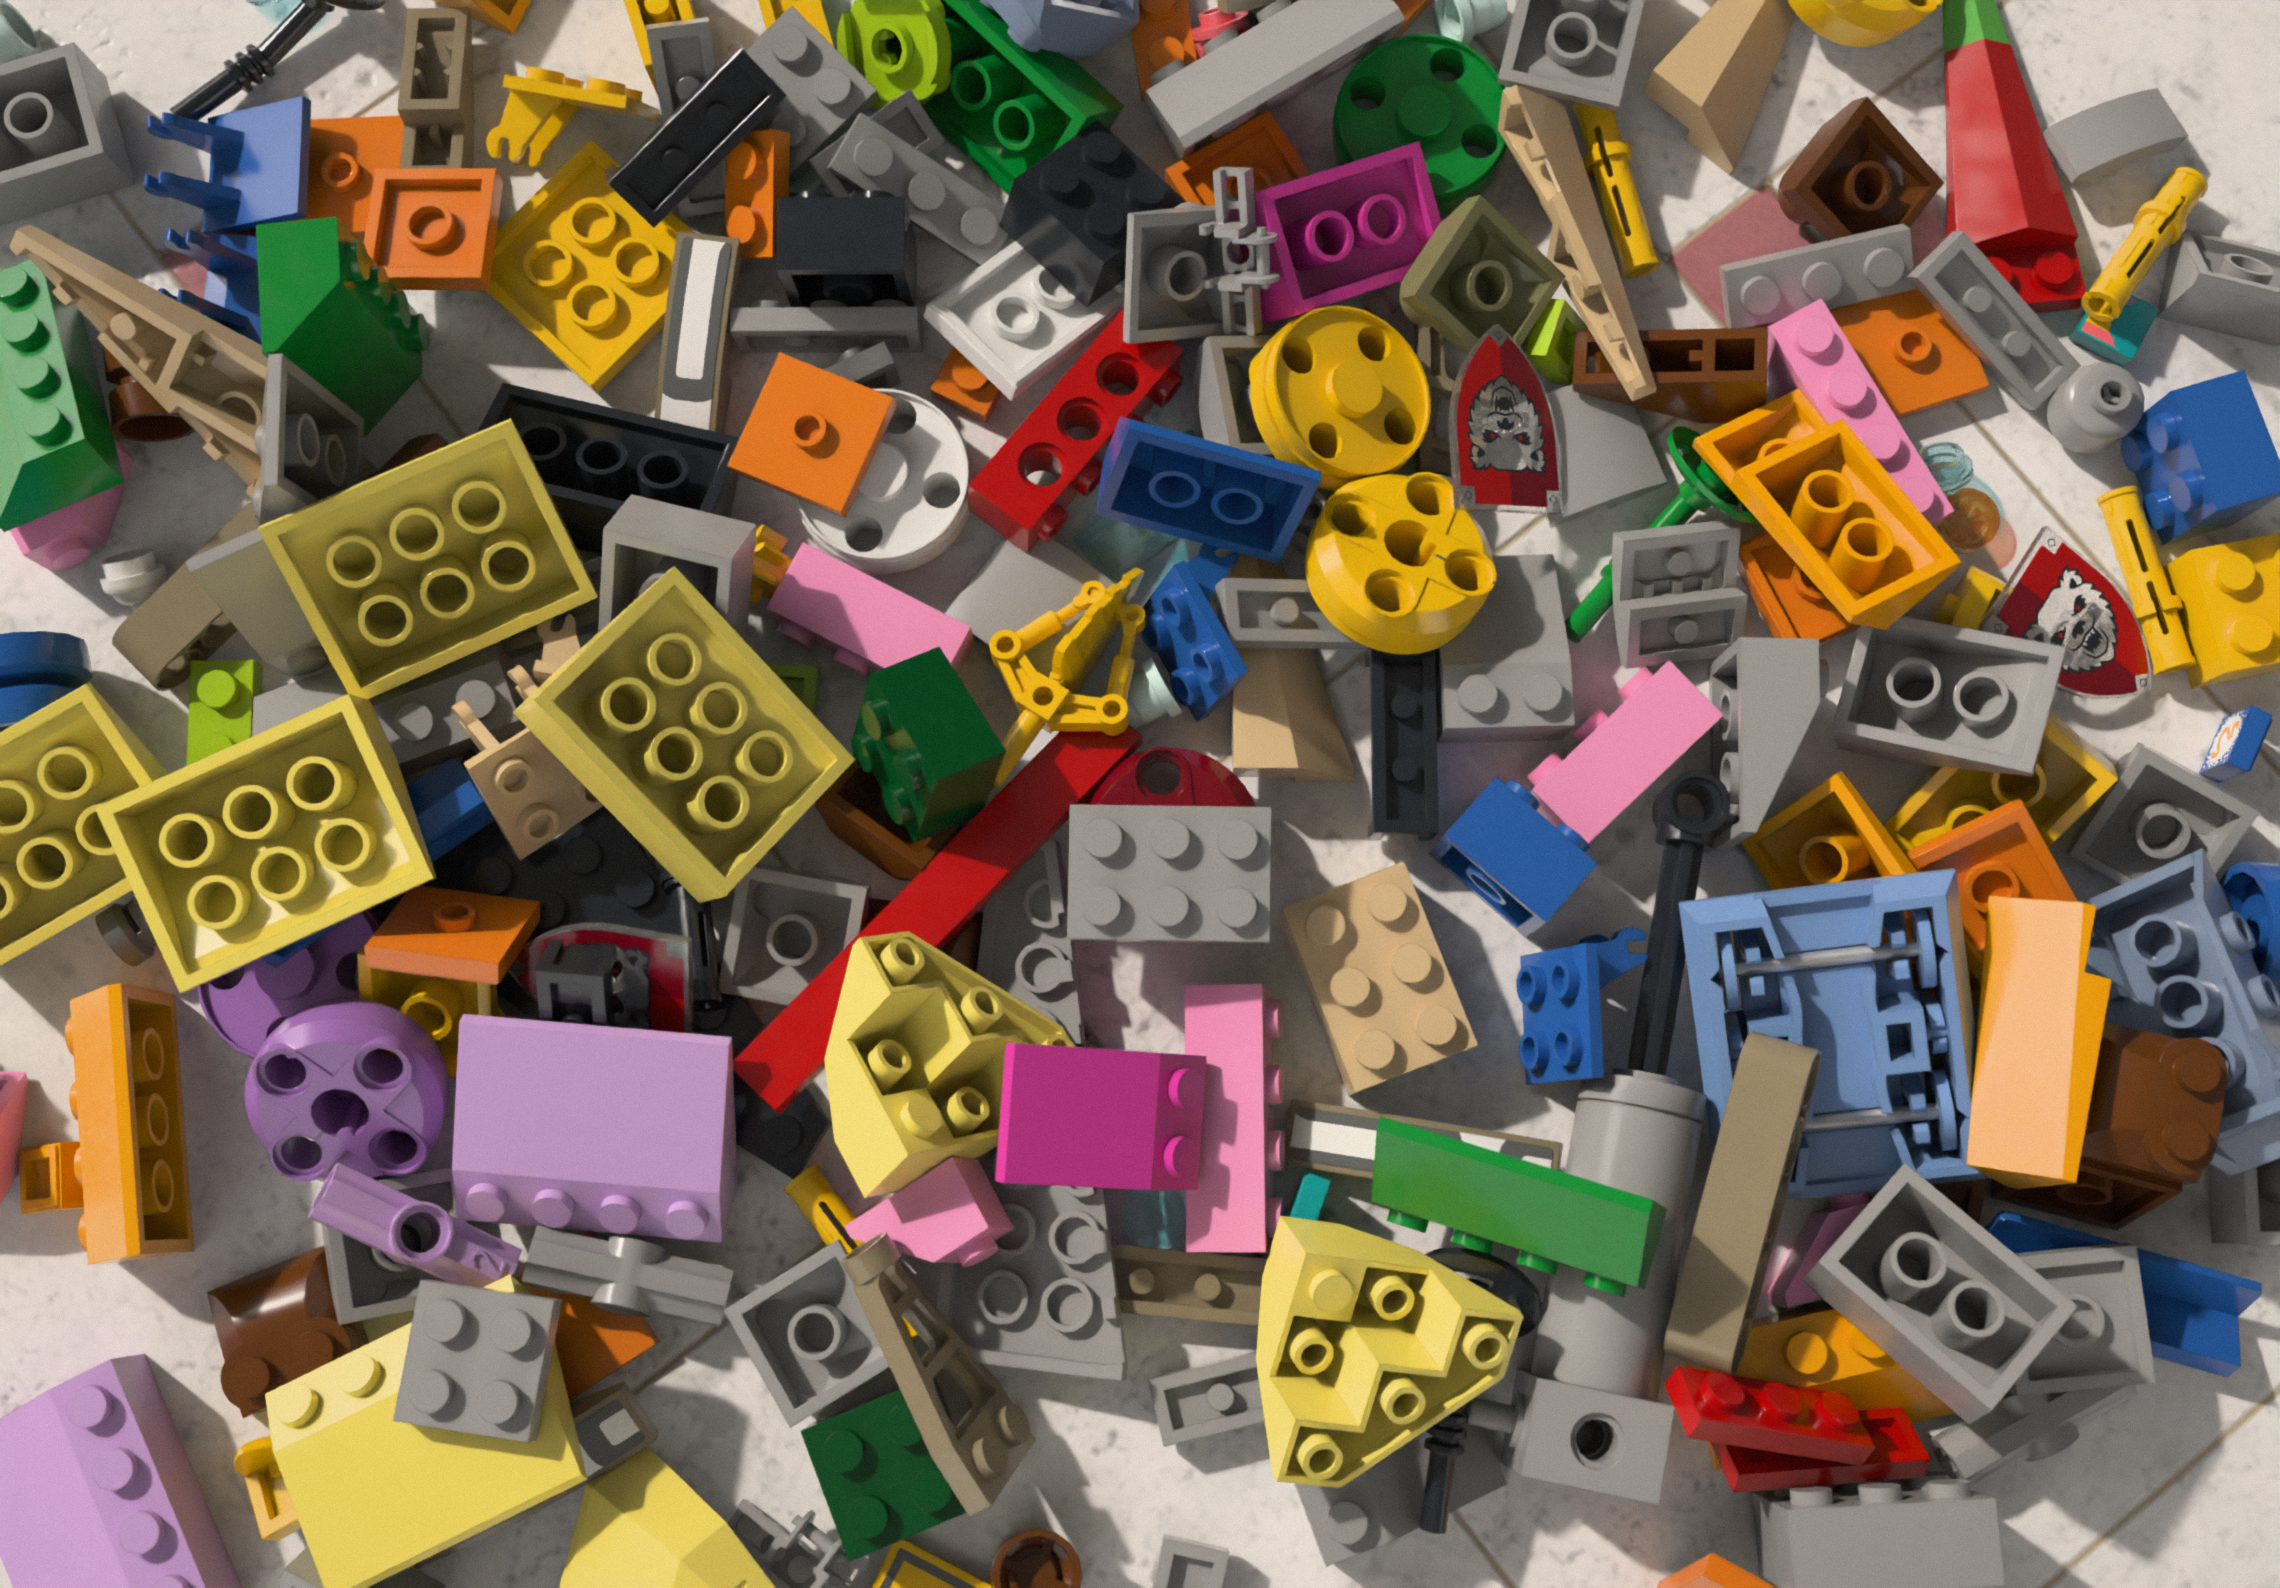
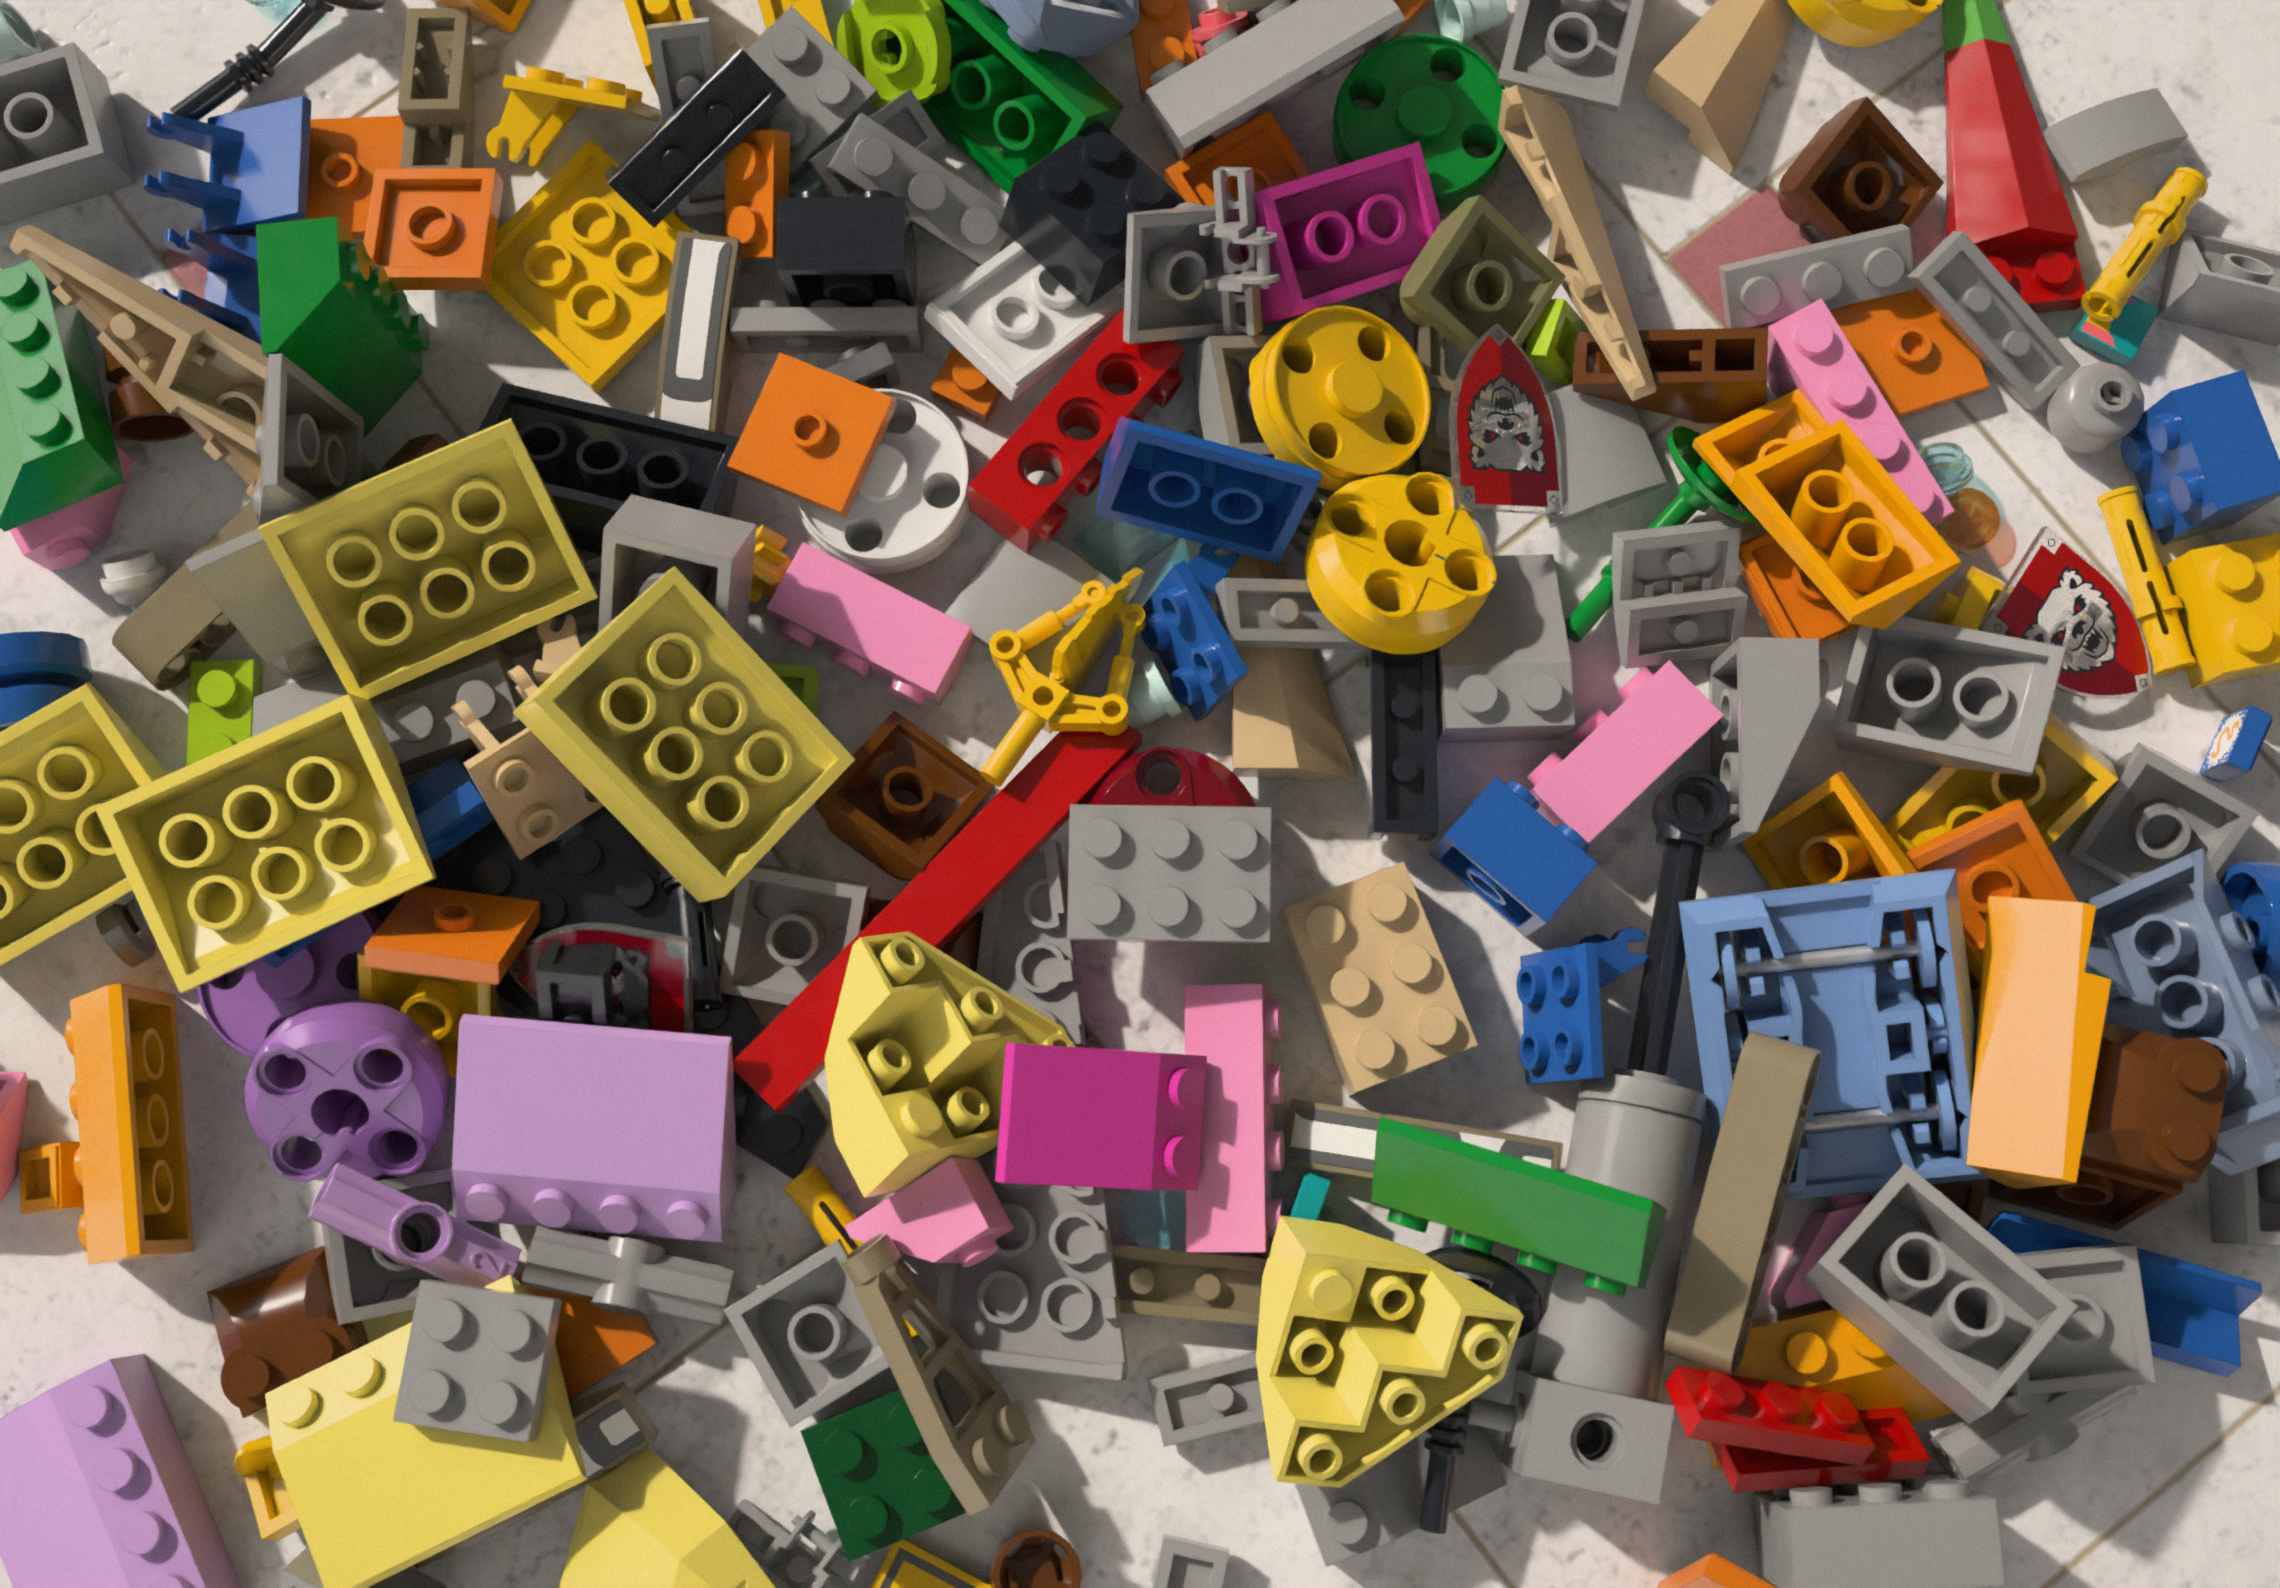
(926, 744): dark green brick -> none
(1634, 250): yellow pin -> none

